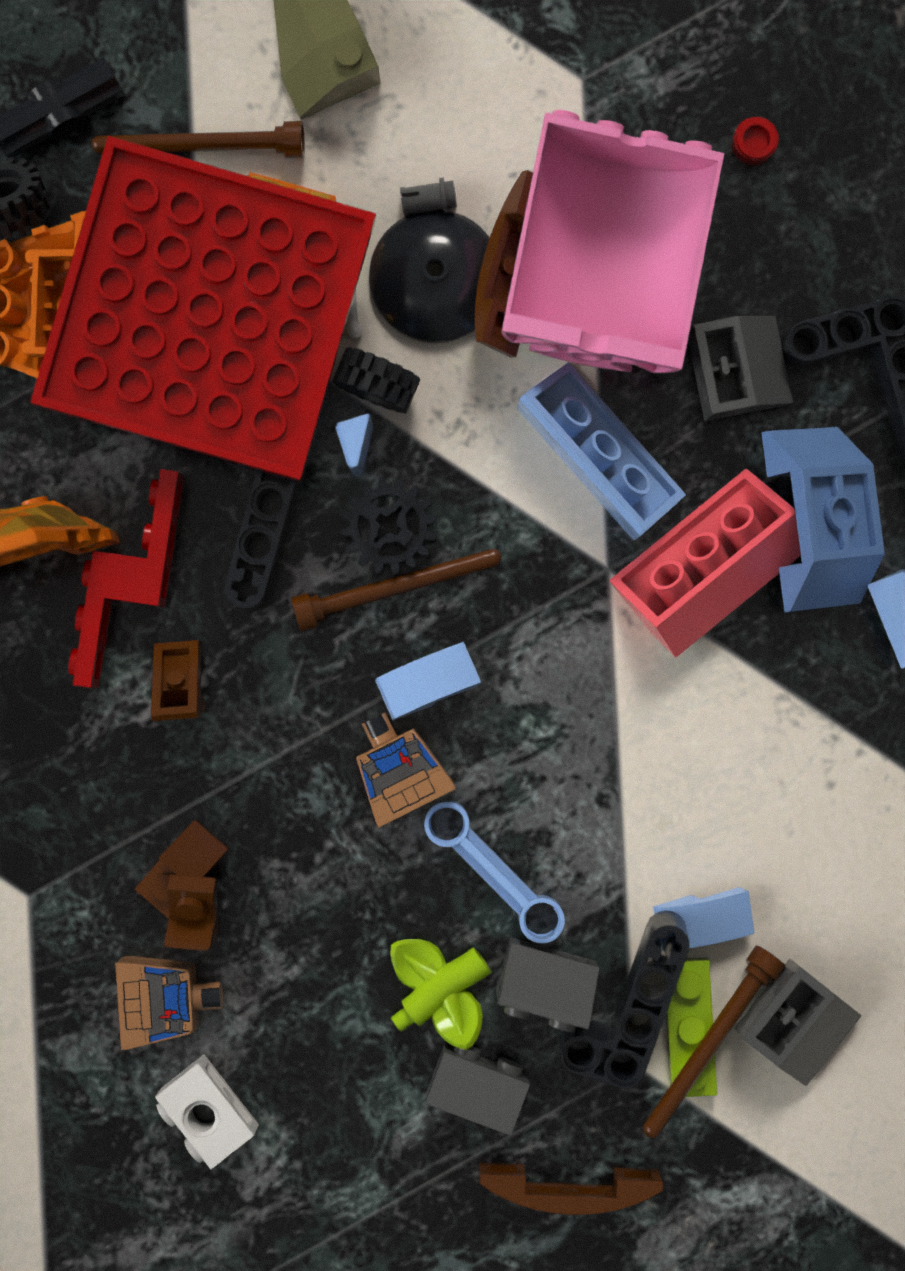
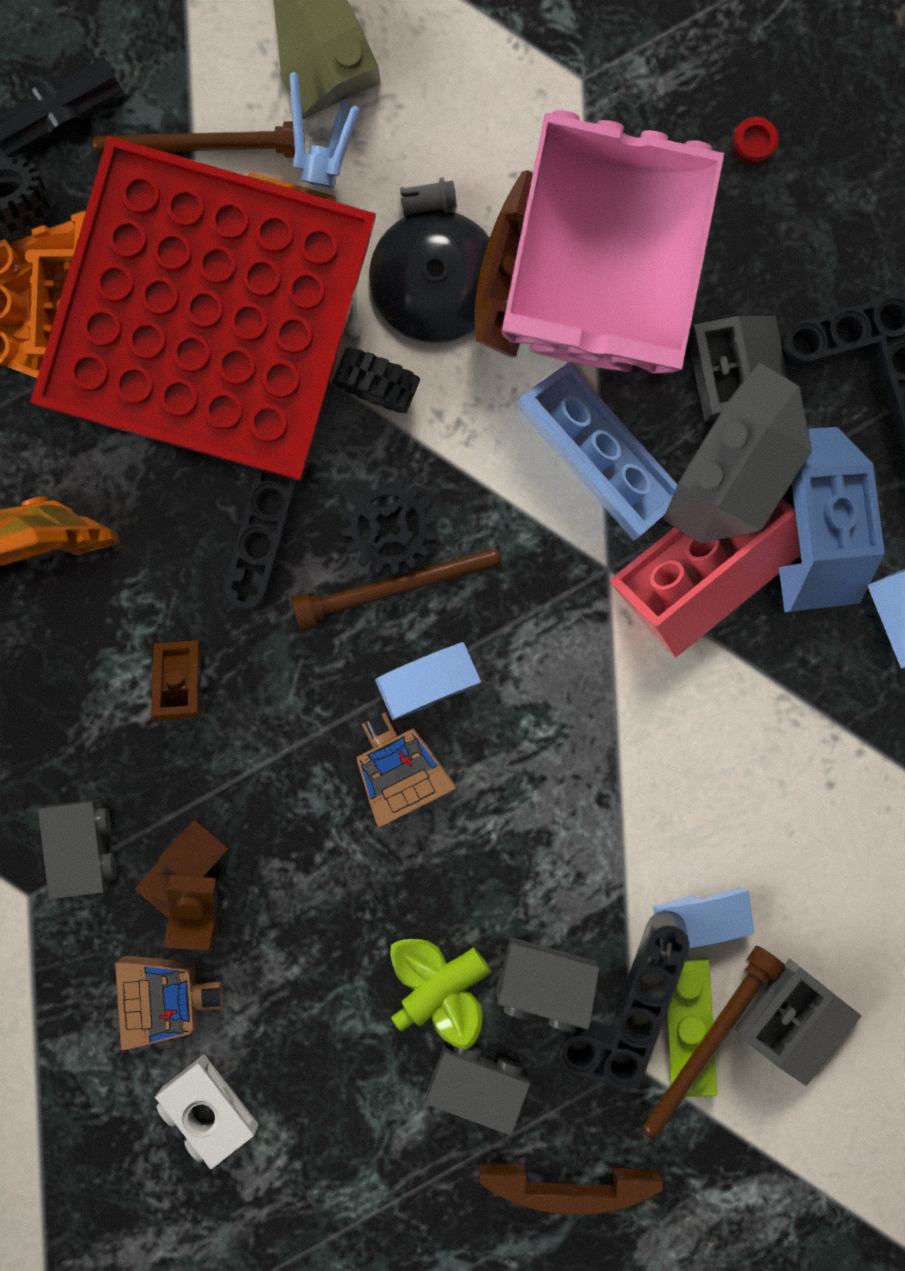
(76, 848): none -> dark grey brick
(126, 579): red bracket -> none
(321, 164): none -> light blue plant
(355, 441): light blue slope -> none
(495, 872): light blue piece -> none
(744, 461): none -> dark grey wedge

